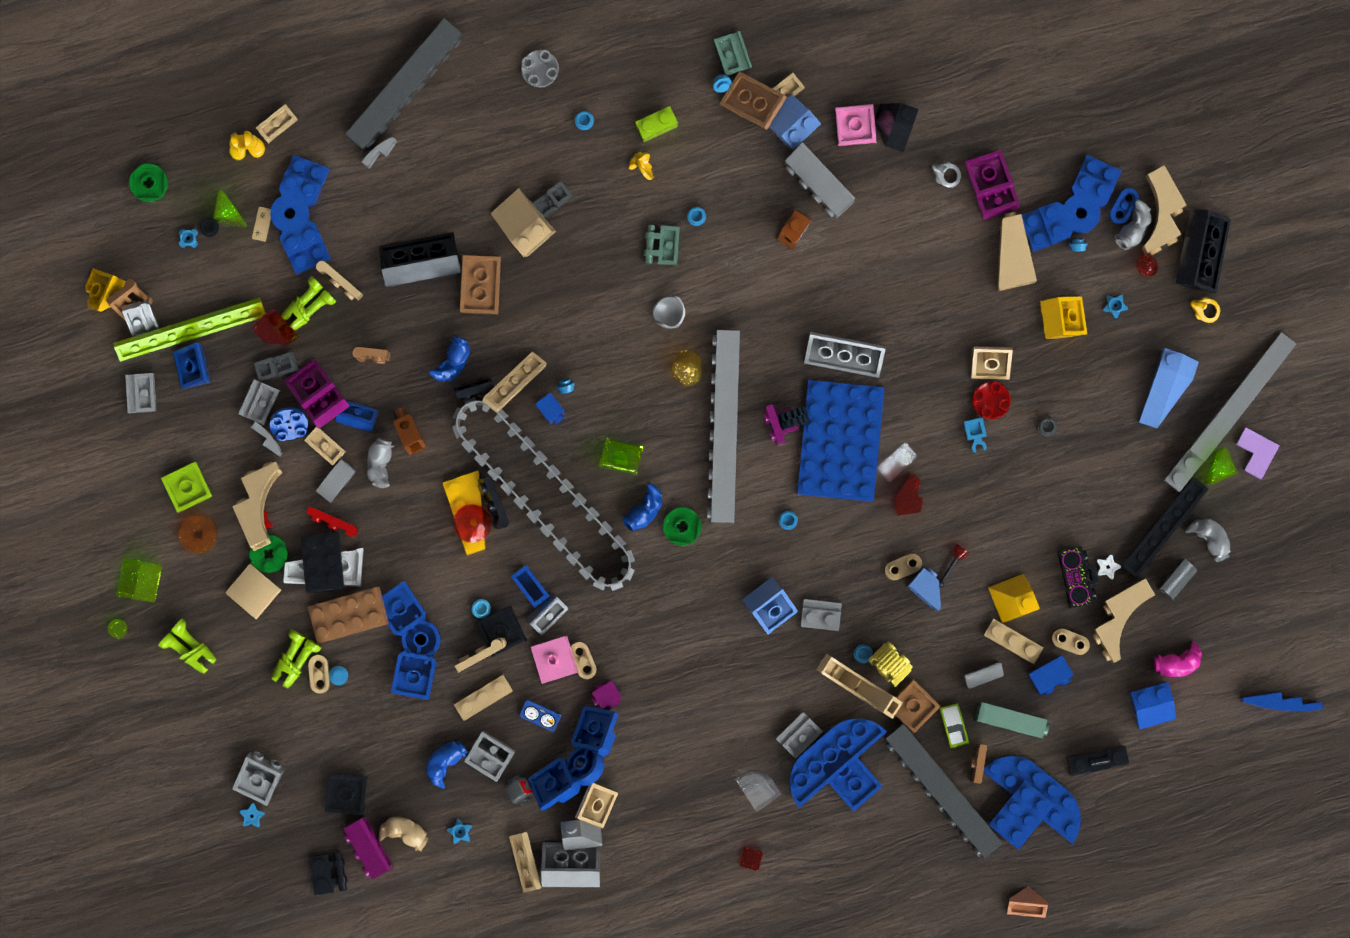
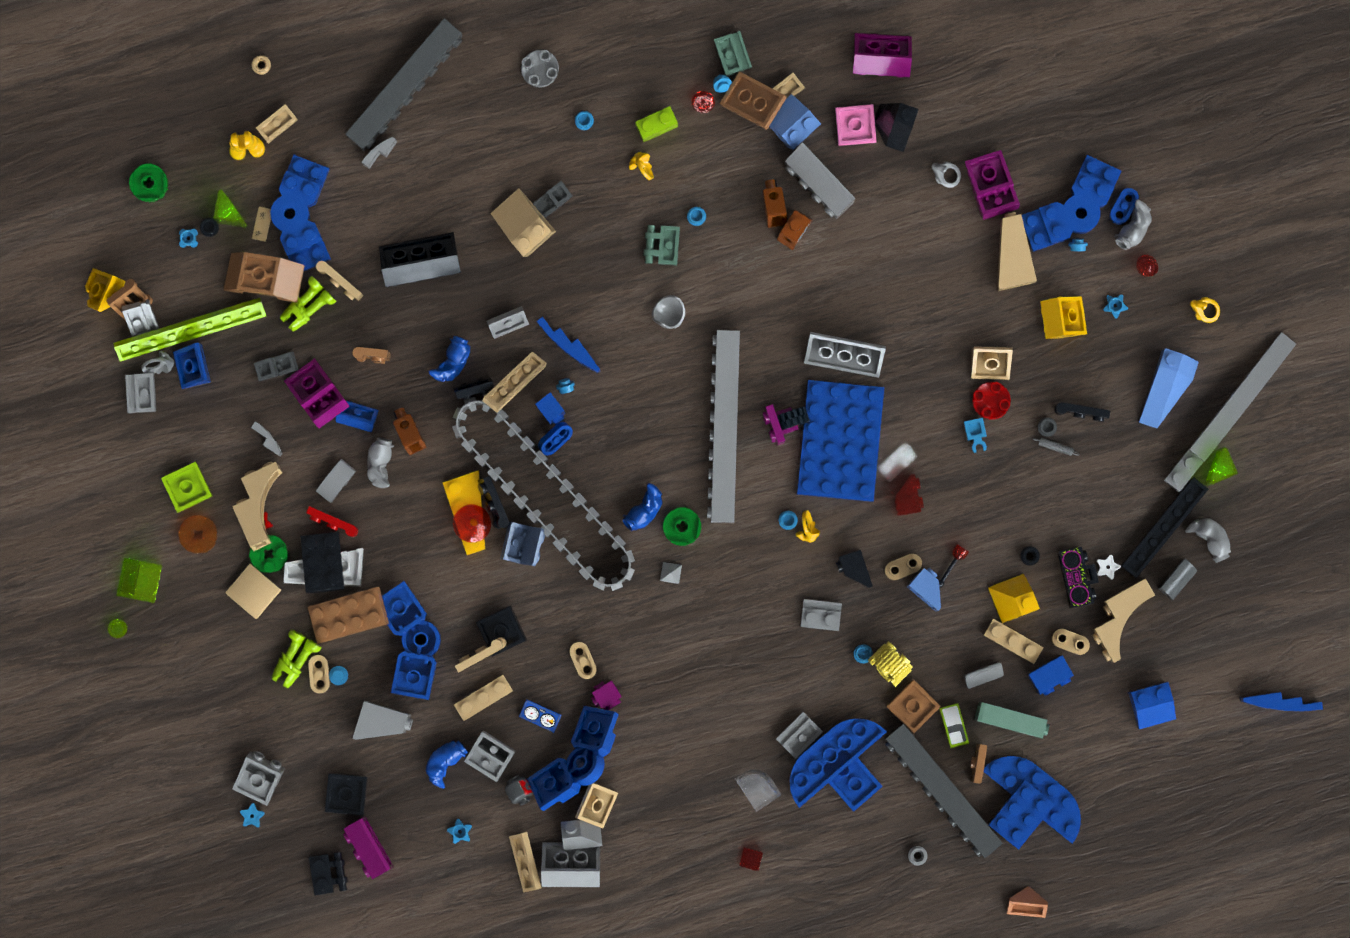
(165, 365): none -> light grey piece
(190, 656): lime piece -> none
(259, 59): none -> tan plate
(259, 402): light grey plate -> none
(264, 276): none -> medium nougat slope
(274, 329): clear red slope -> none
(280, 425): plate -> none
(325, 446): tan plate -> none
(381, 721): none -> light grey slope
(411, 833): tan animal -> none
(480, 284): medium nougat plate -> none
(481, 608): medium azure plate -> none
(507, 322): none -> light grey plate
(522, 544): none -> sand blue bracket
(530, 586): blue brick -> none
(547, 614): light grey slope -> none
(554, 659): bright pink plate -> none
(555, 438): none -> blue plate
(573, 349): none -> blue slope
(621, 457): clear neon green slope -> none
(670, 572): none -> light grey slope
(687, 368): clear yellow hair -> none
(703, 102): none -> clear red hat
(770, 605): medium blue slope -> none
(774, 204): none -> dark orange torso
(809, 529): none -> yellow piece
(854, 568): none -> black slope
(859, 686): tan arch -> none
(882, 55): none -> magenta slope
(913, 850): none -> light grey plate
(1034, 551): none -> black plate
(1056, 446): none -> light grey piece
(1082, 411): none -> black plate
(1097, 760): black piece -> none
(1168, 203): tan arch -> none
(1176, 666): dark pink animal -> none
(1203, 250): black slope -> none
(1261, 449): lavender tile -> none

